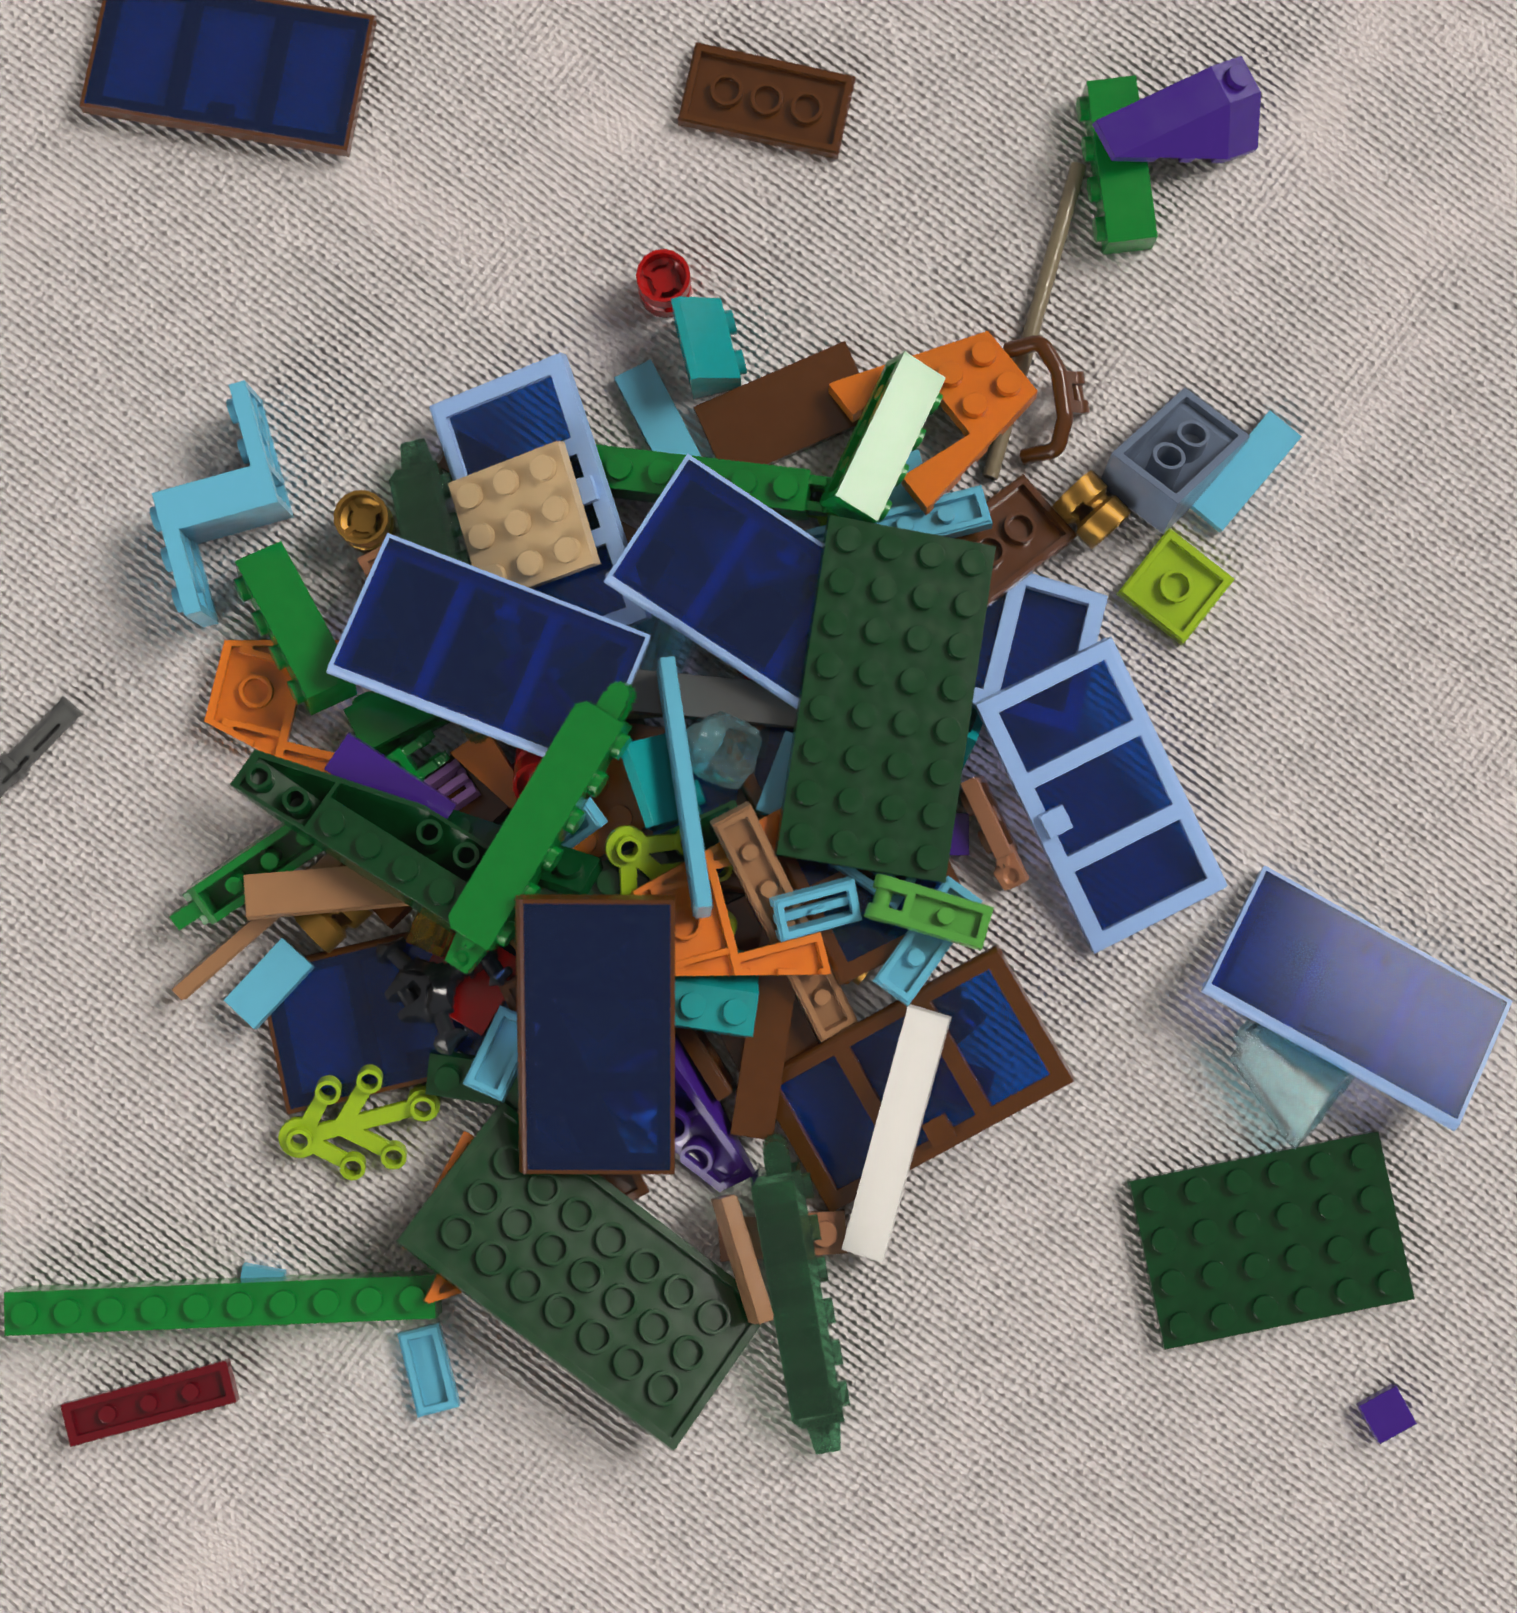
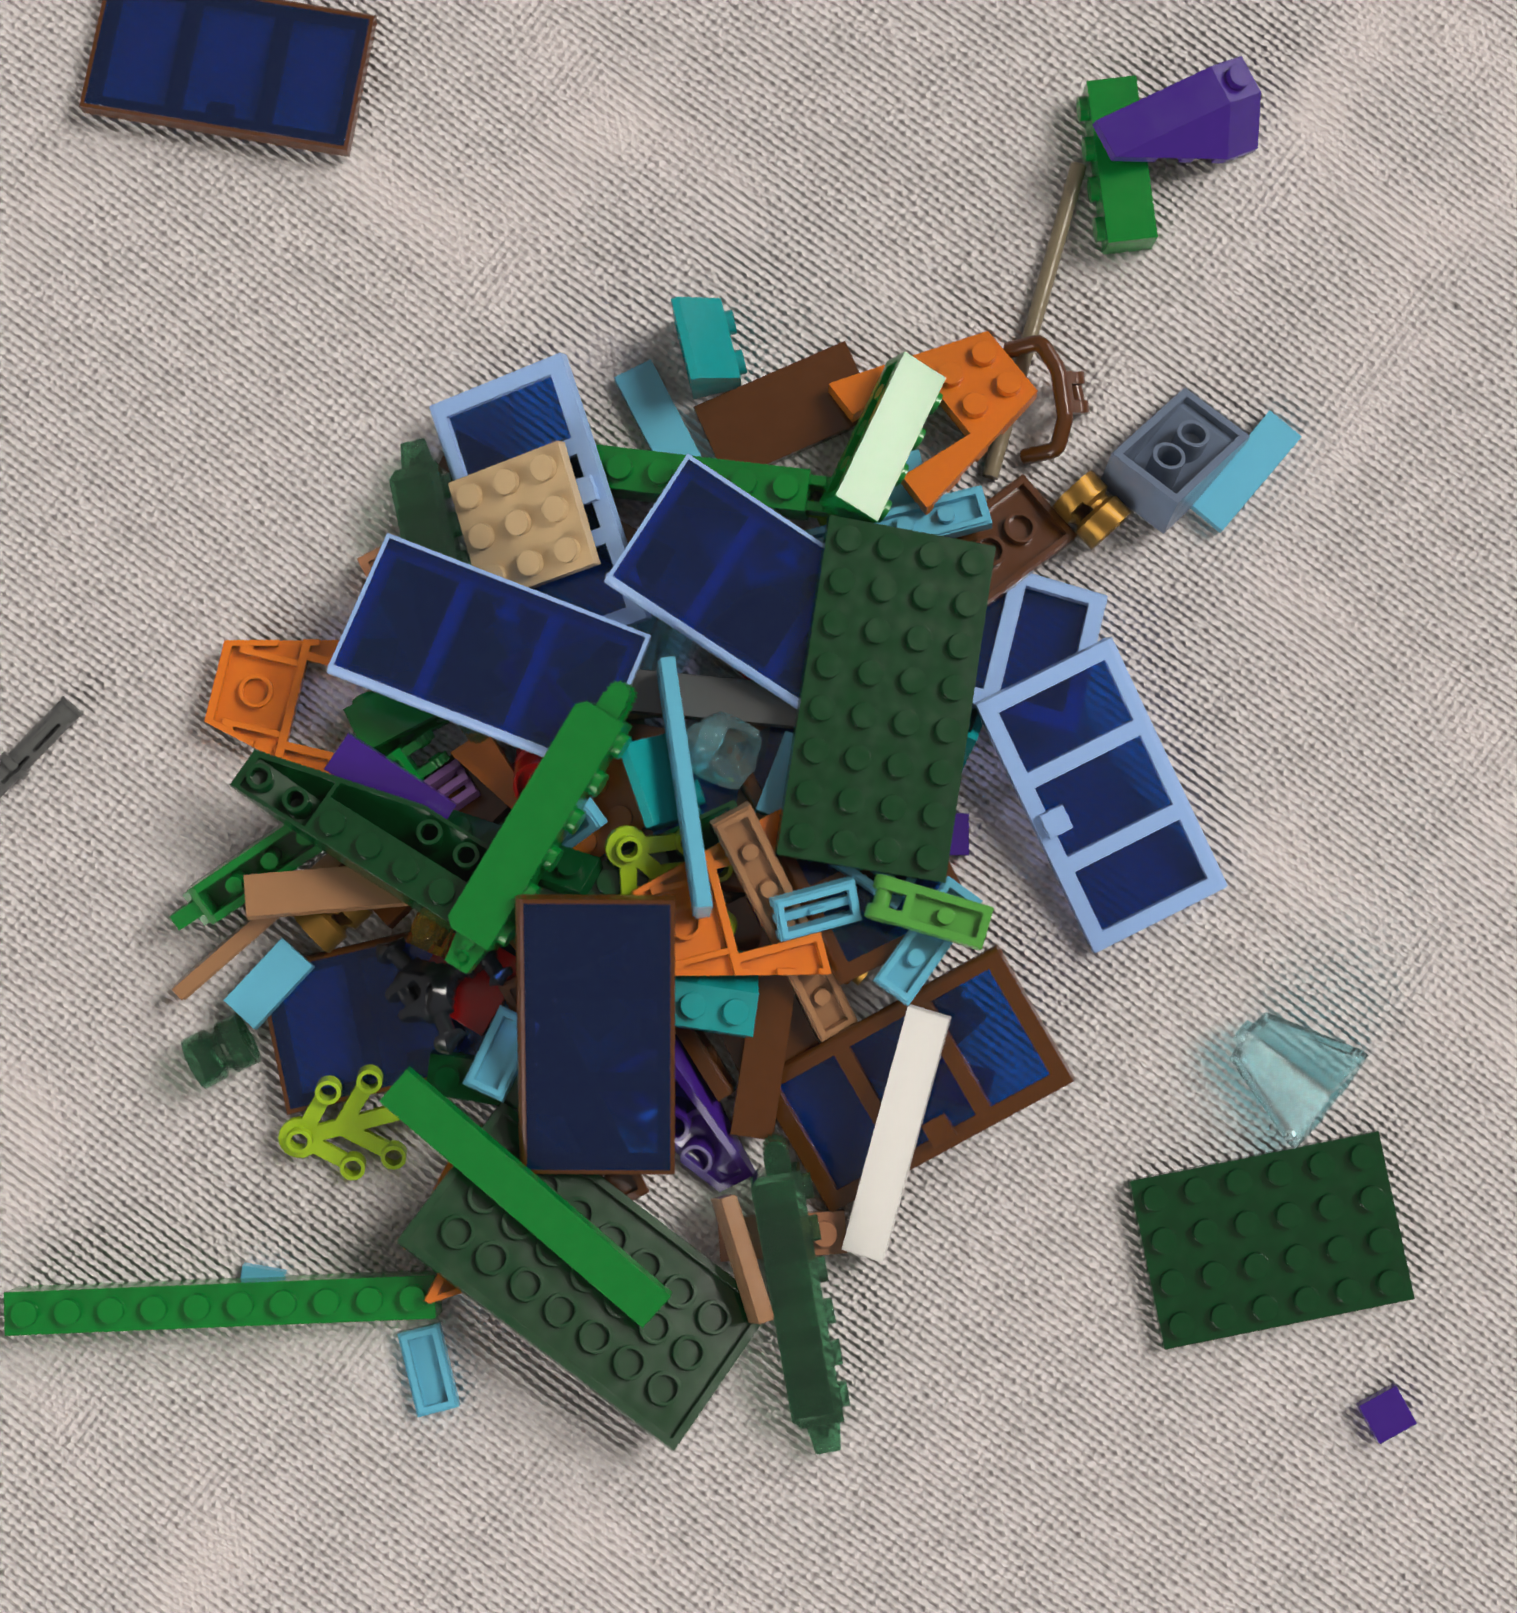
(150, 1402): dark red plate -> none
(207, 1057): none -> clear green wheel
(220, 506): medium azure bracket -> none
(294, 626): green brick -> none
(363, 520): pearl gold wheel -> none
(525, 1197): none -> green tile
(661, 277): red wheel -> none
(766, 100): reddish brown tile -> none
(995, 833): nougat hinge -> none
(1175, 586): lime tile -> none
(1358, 997): clear blue door -> none

